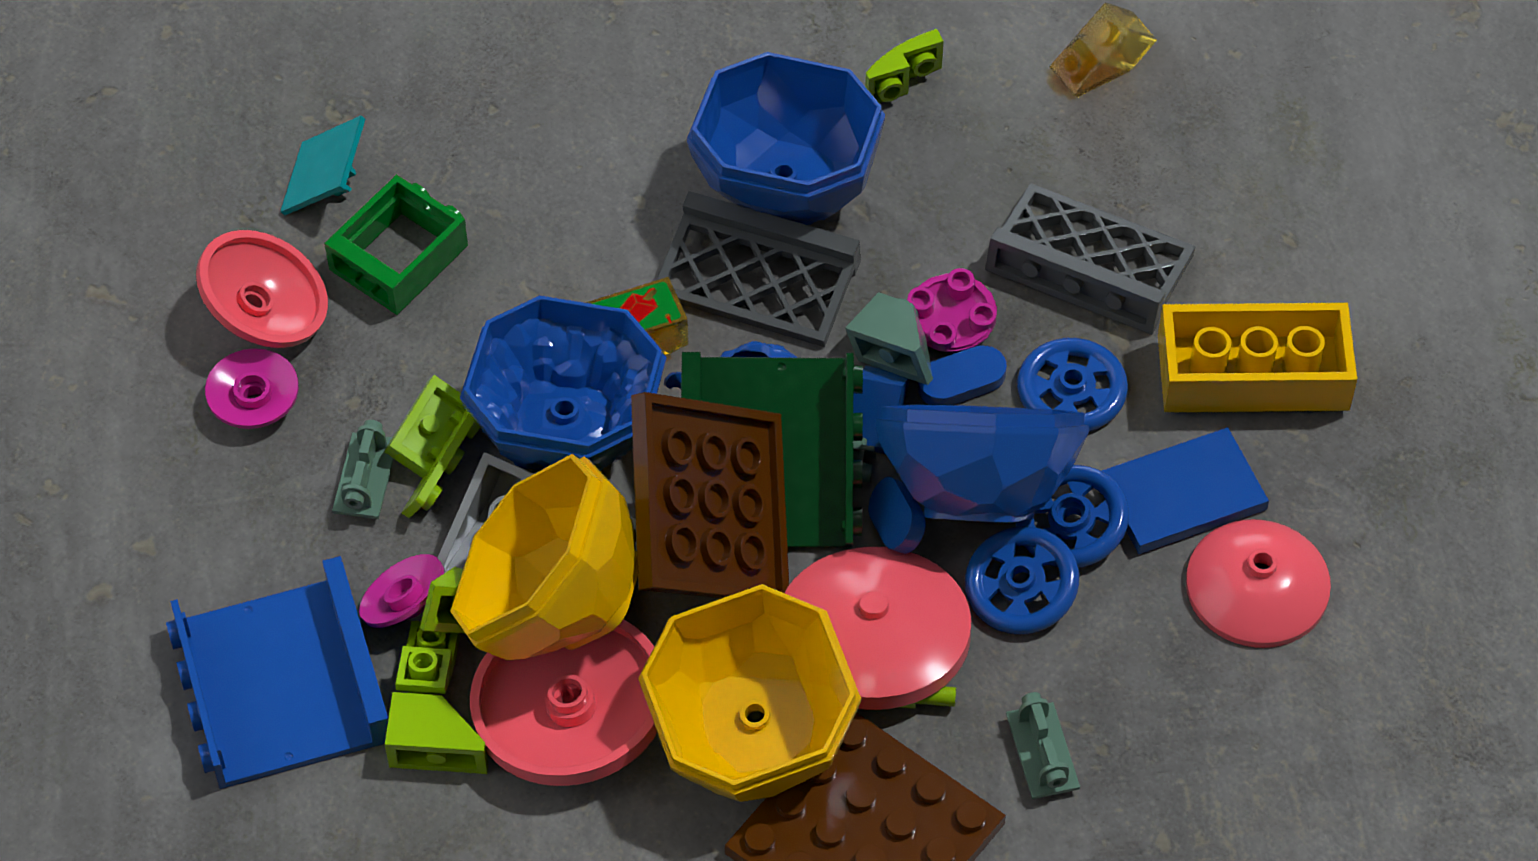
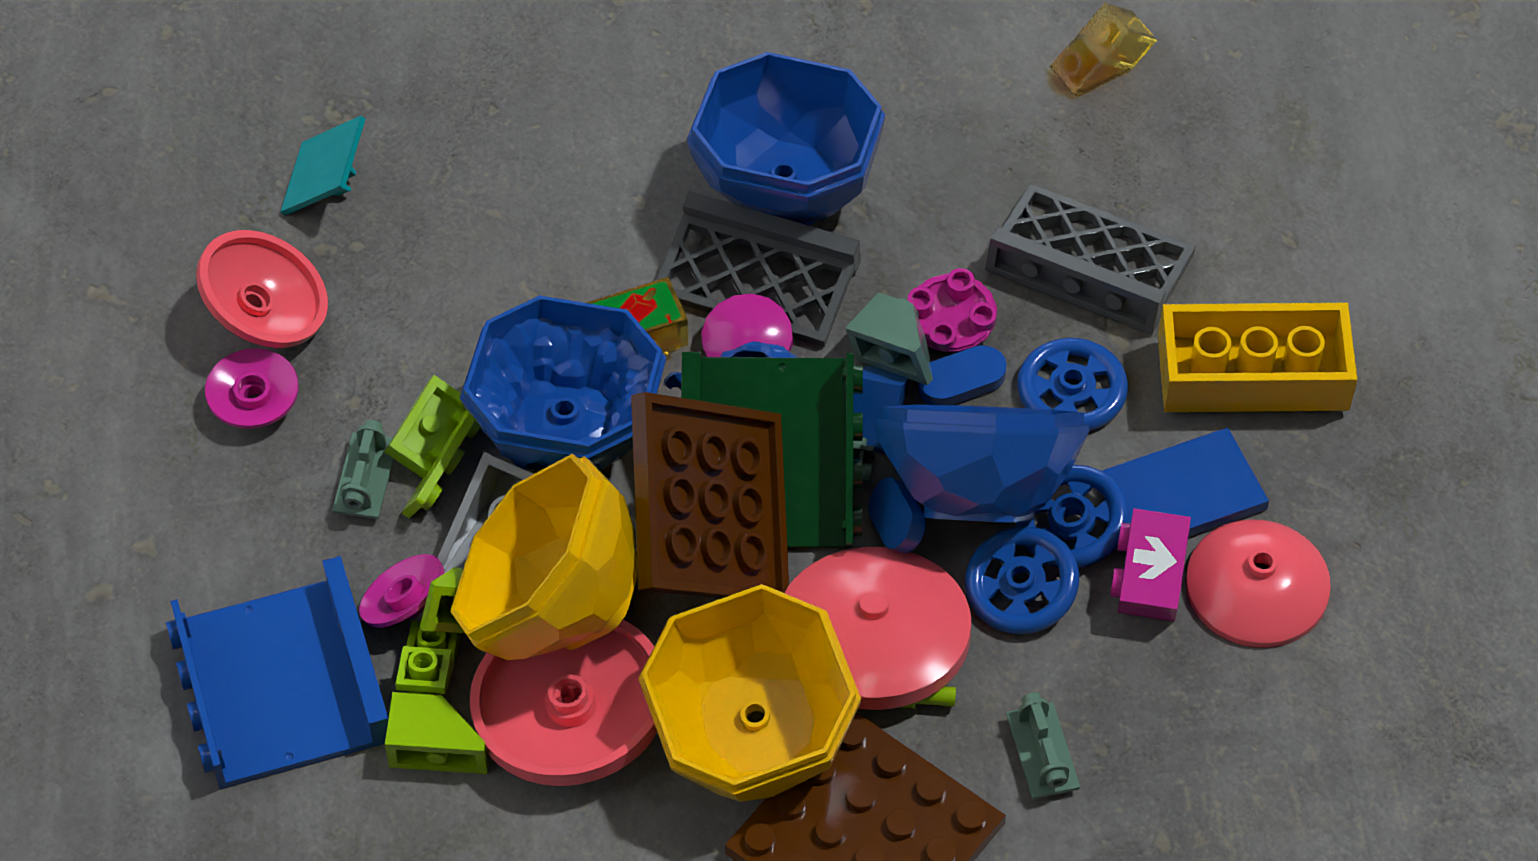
(374, 278): green window -> none
(745, 320): none -> dark pink dish
(915, 57): lime slope -> none
(1153, 564): none -> dark pink brick

